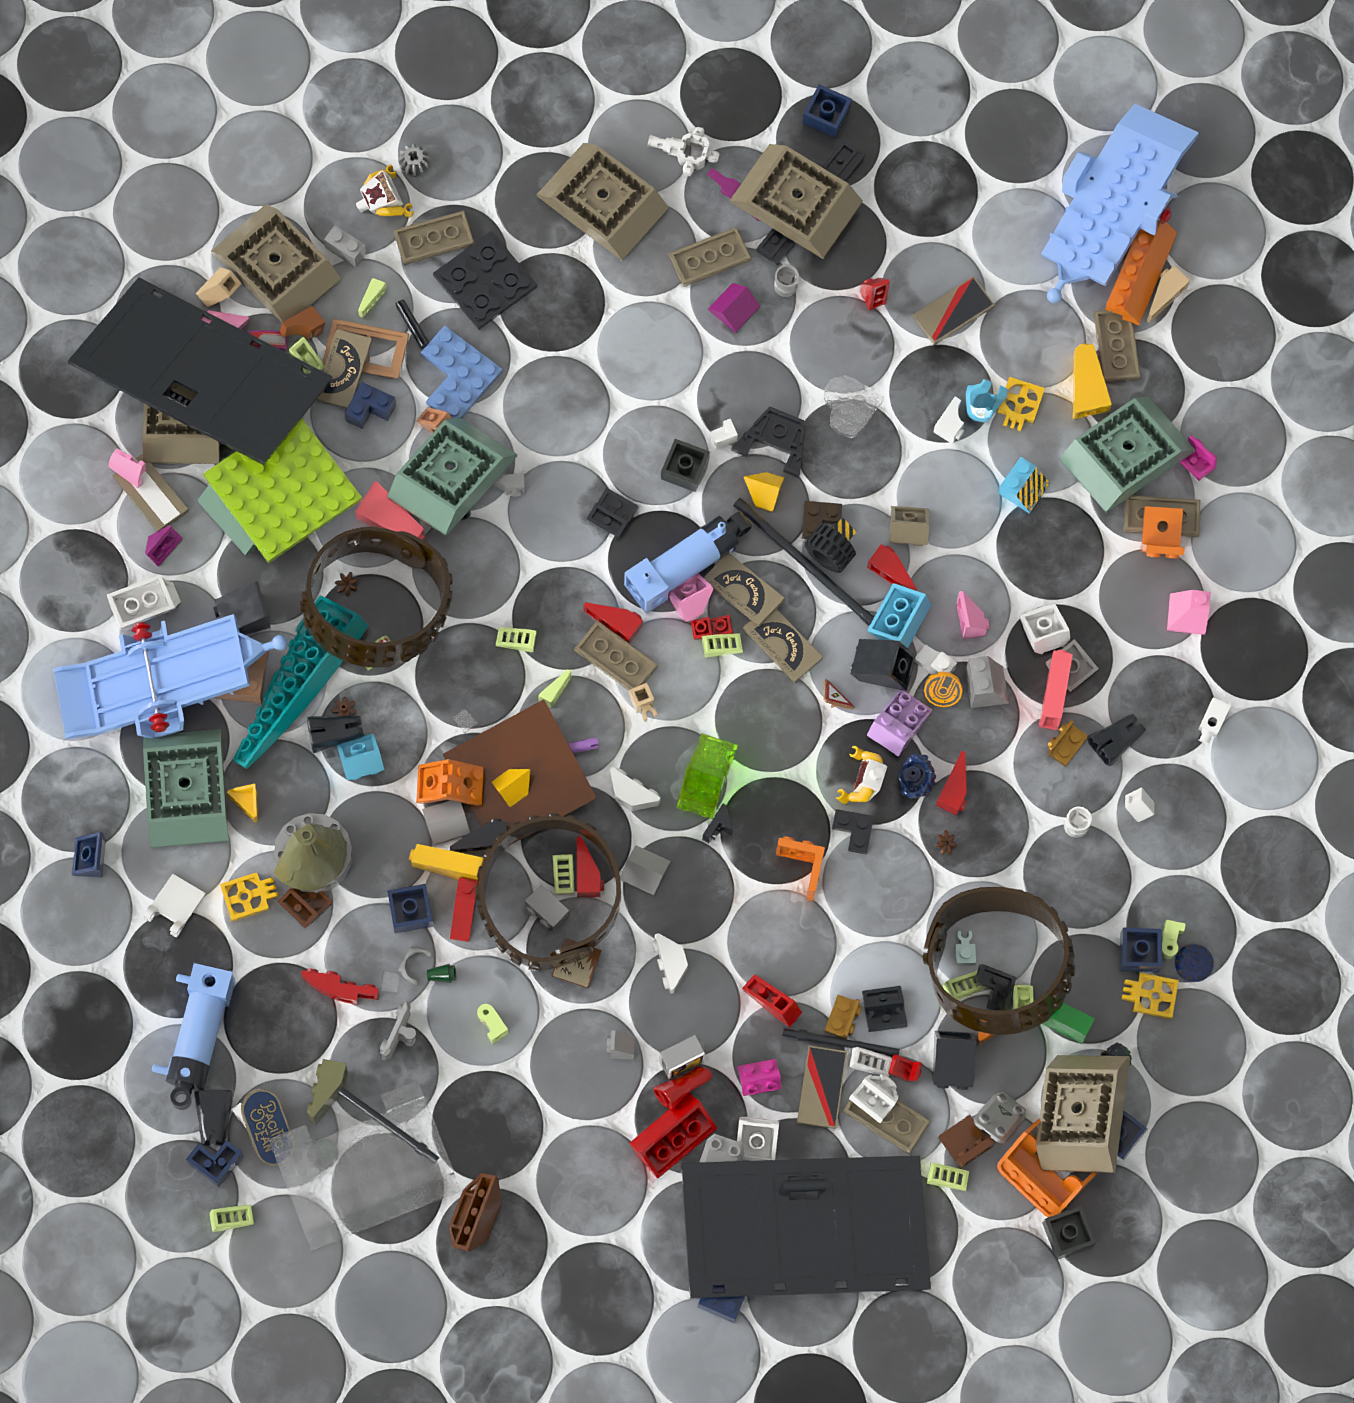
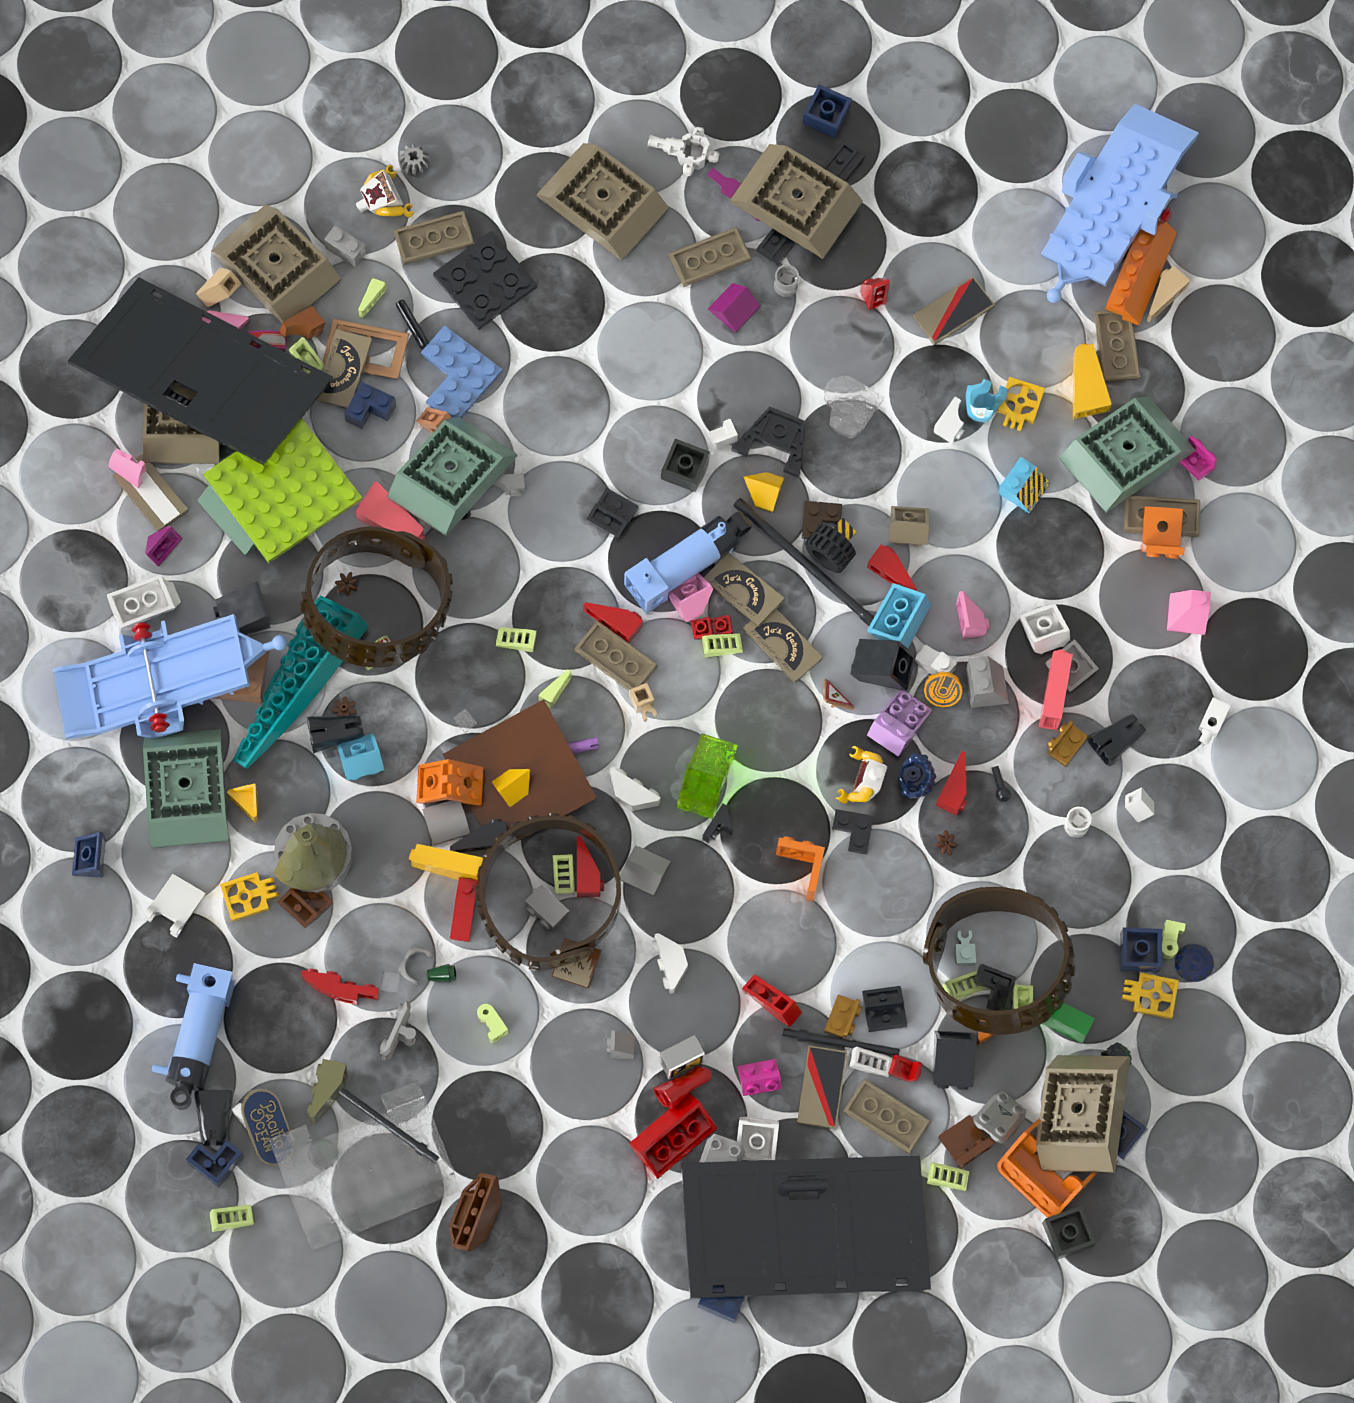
(410, 908): dark blue brick -> none
(876, 1096): white slope -> none
(1003, 793): none -> black bar

